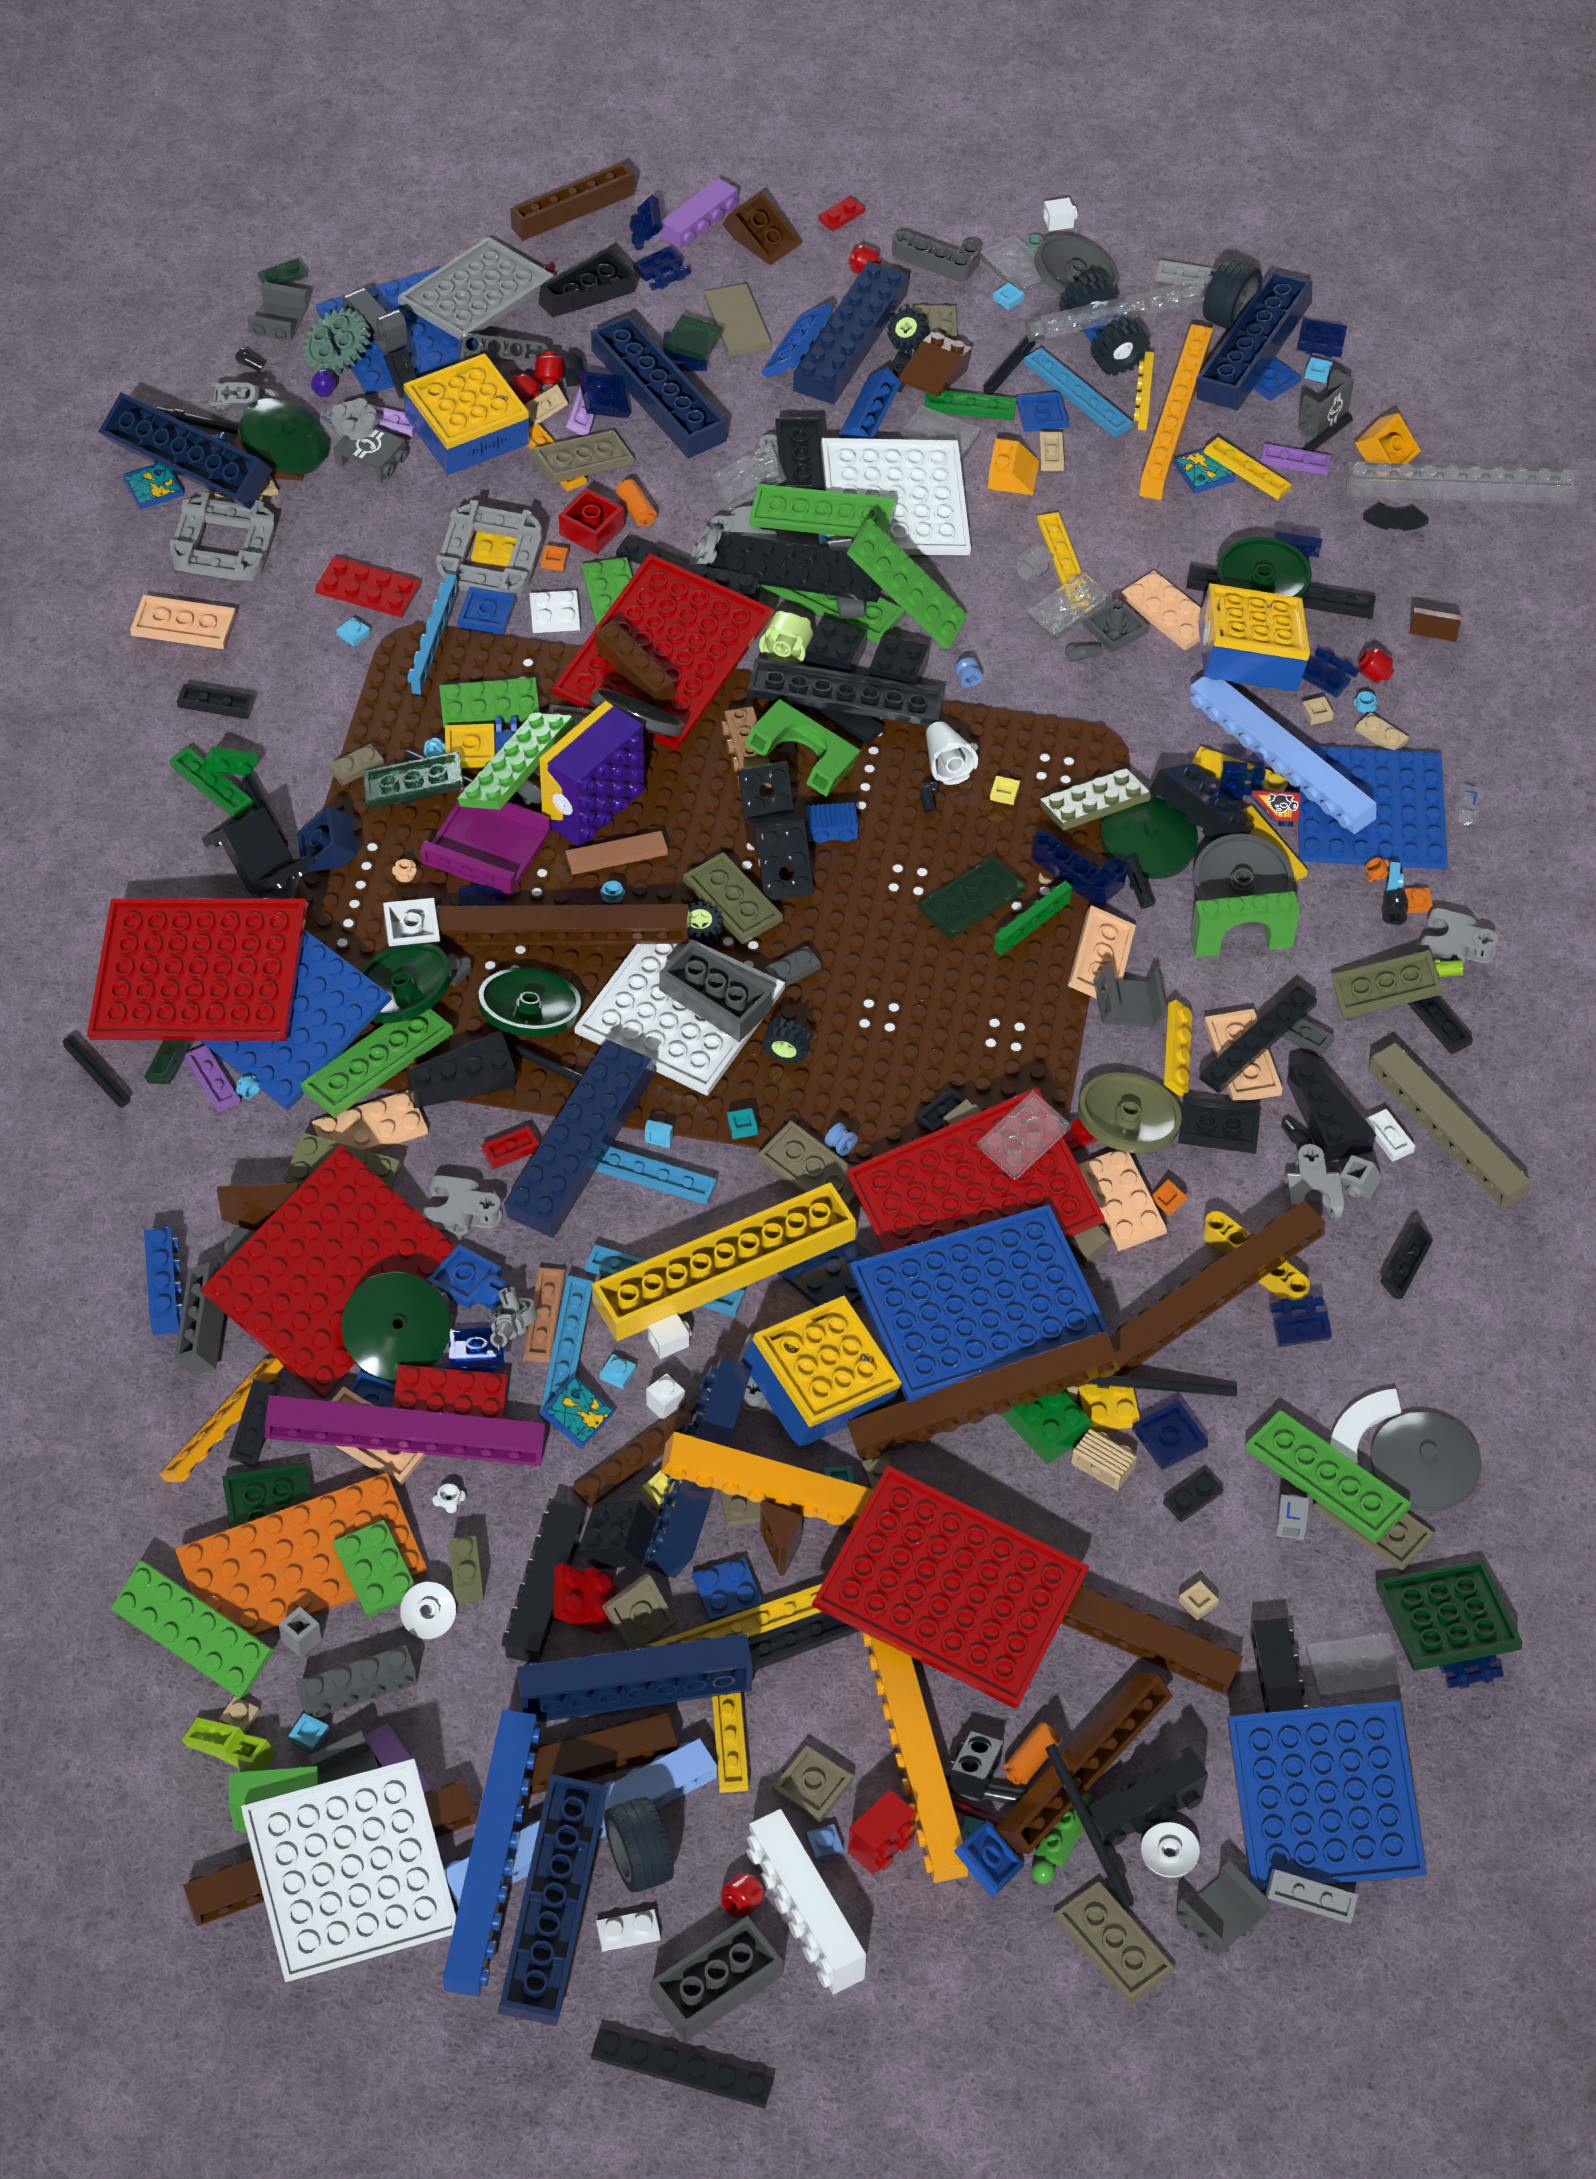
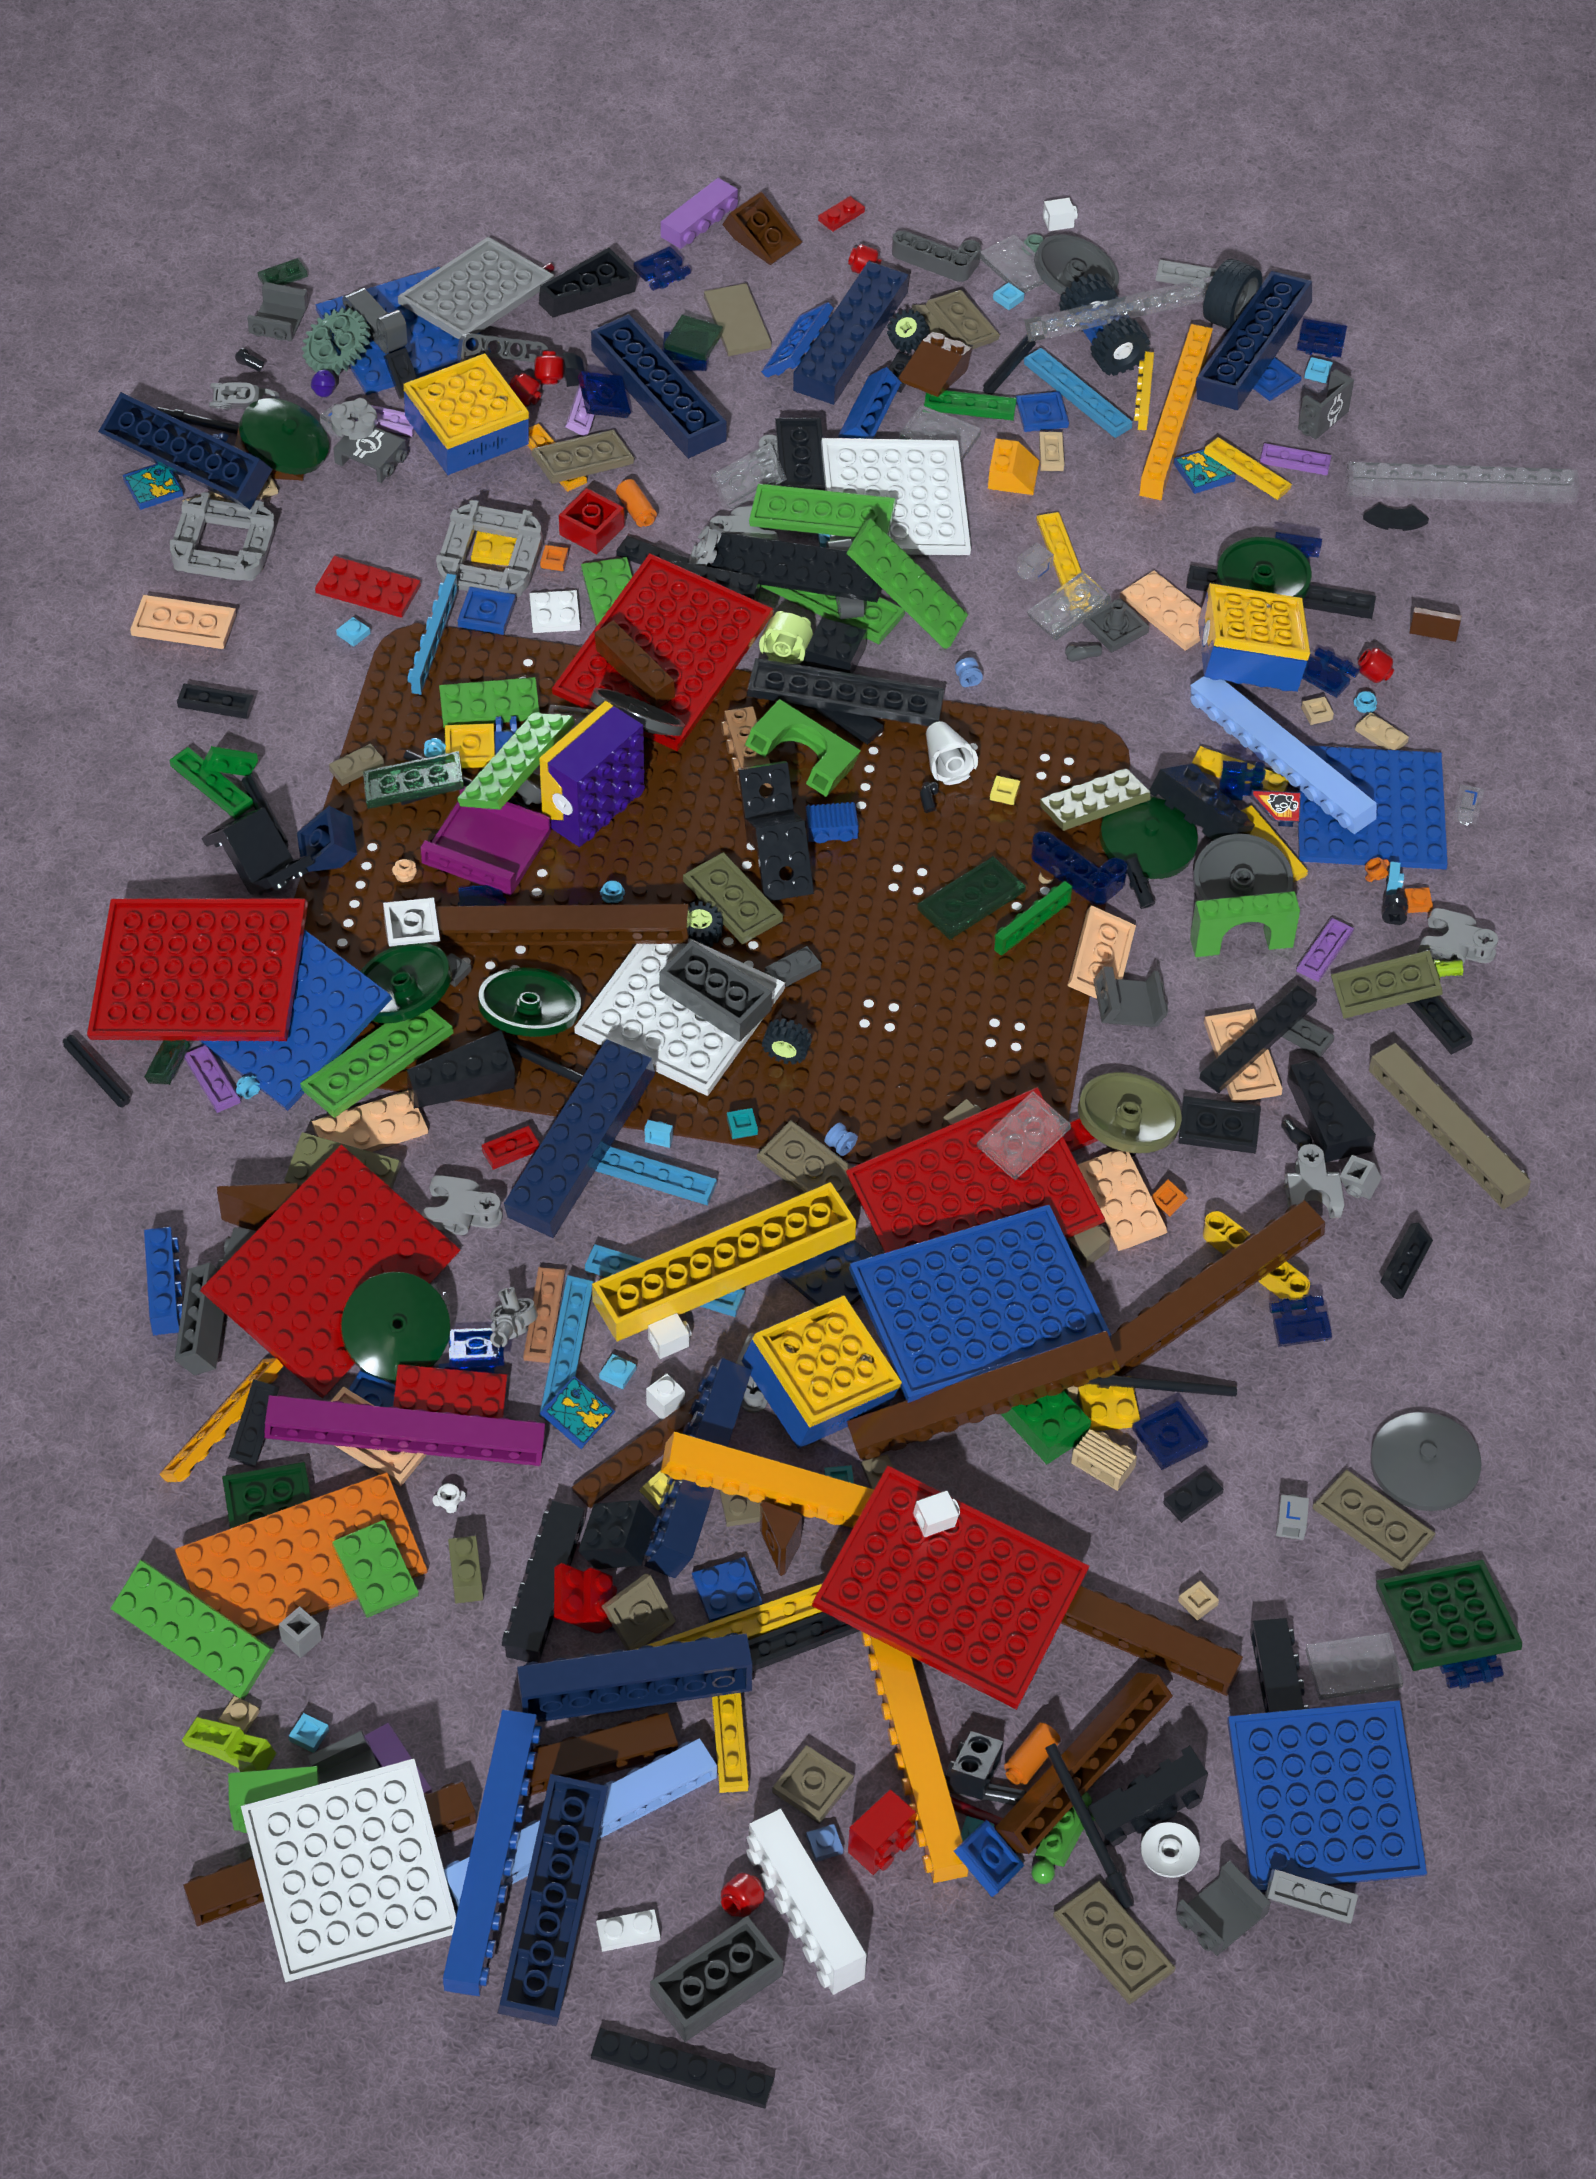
(356, 1682): dark grey brick -> none
(441, 1611): white dish -> none
(469, 1279): blue plate -> none
(545, 405): tan plate -> none
(572, 201): reddish brown brick -> none
(616, 852): nougat tile -> none
(639, 1844): black wheel -> none
(646, 222): clear blue plate -> none
(899, 660): black brick -> none
(931, 1117): black plate -> none
(936, 1513): none -> white brick
(962, 319): none -> dark tan tile
(1178, 1048): yellow plate -> none
(1325, 949): none -> medium lavender tile
(1327, 434): black bar -> none
(1328, 1476): bright green plate -> none
(1362, 1416): white tile -> none
(1388, 441): light orange slope -> none
(1390, 1135): white plate -> none

